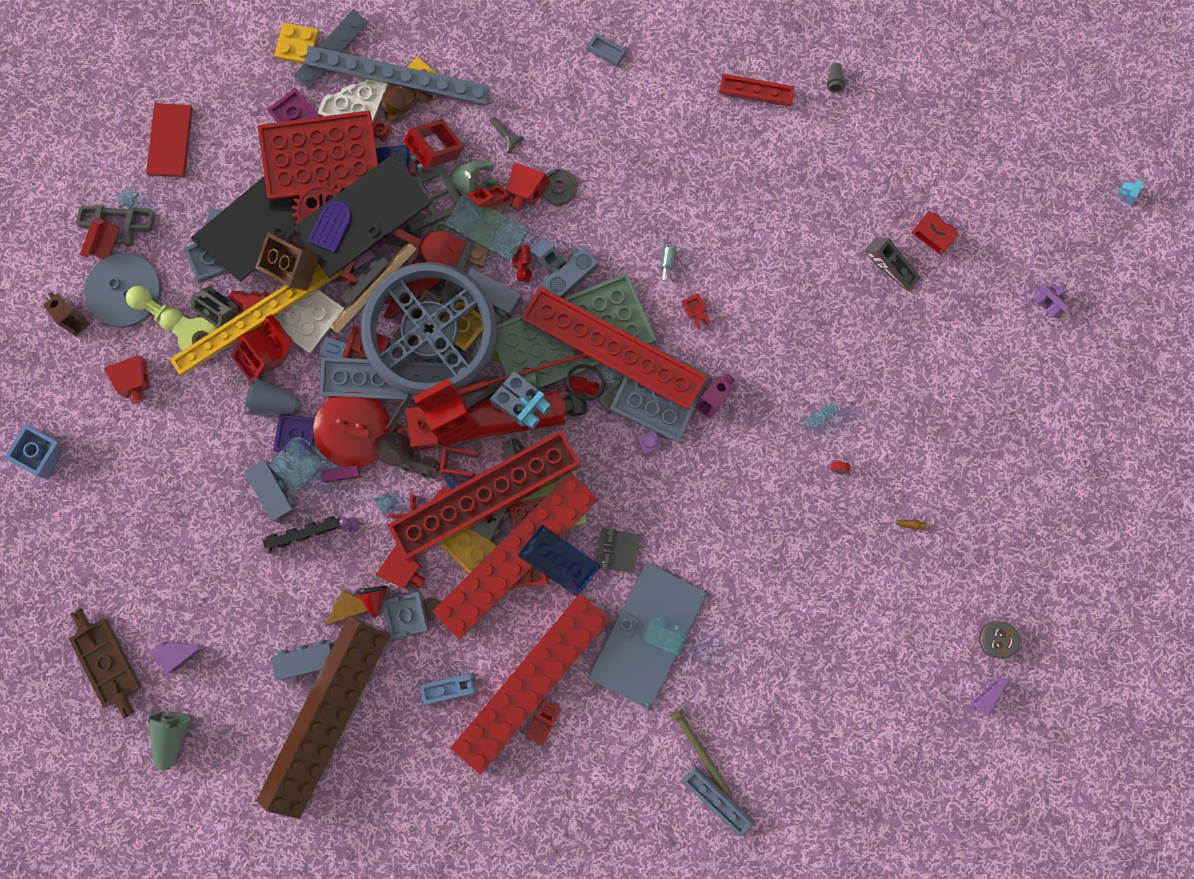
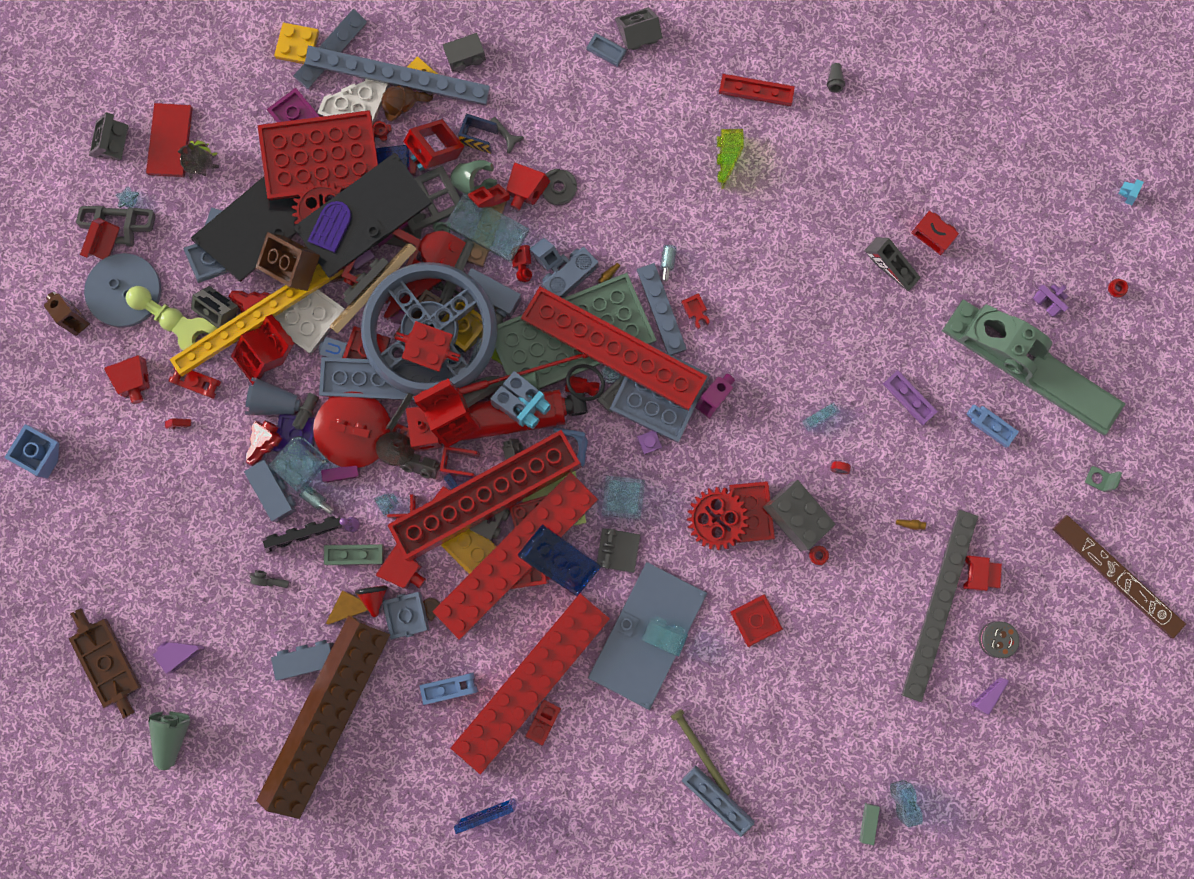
(108, 138): none -> dark grey bracket
(175, 422): none -> red tile
(196, 158): none -> clear smoke hair
(196, 382): none -> red plate
(261, 579): none -> dark grey plate
(262, 441): none -> red rock
(305, 411): none -> dark grey axle
(315, 499): none -> clear light blue piece
(353, 554): none -> sand green plate
(427, 346): none -> red plate
(464, 52): none -> dark grey brick
(479, 123): none -> dark blue piece
(485, 816): none -> clear blue tile
(581, 439): none -> medium blue helmet
(608, 274): none -> pearl gold piece
(623, 498): none -> clear light blue brick
(639, 28): none -> dark grey slope
(661, 309): none -> sand blue plate
(707, 531): none -> red gear
(731, 147): none -> clear neon green slope
(756, 620): none -> red tile
(760, 522): none -> red plate
(799, 515): none -> dark grey brick
(825, 555): none -> red plate
(869, 824): none -> sand green piece
(906, 807): none -> clear light blue brick
(910, 397): none -> medium lavender plate
(939, 606): none -> dark grey plate
(982, 574): none -> red piece
(992, 425): none -> medium blue hinge
(1042, 373): none -> sand green piece
(1109, 481): none -> sand green bracket
(1119, 576): none -> reddish brown tile
(1121, 284): none -> red plate

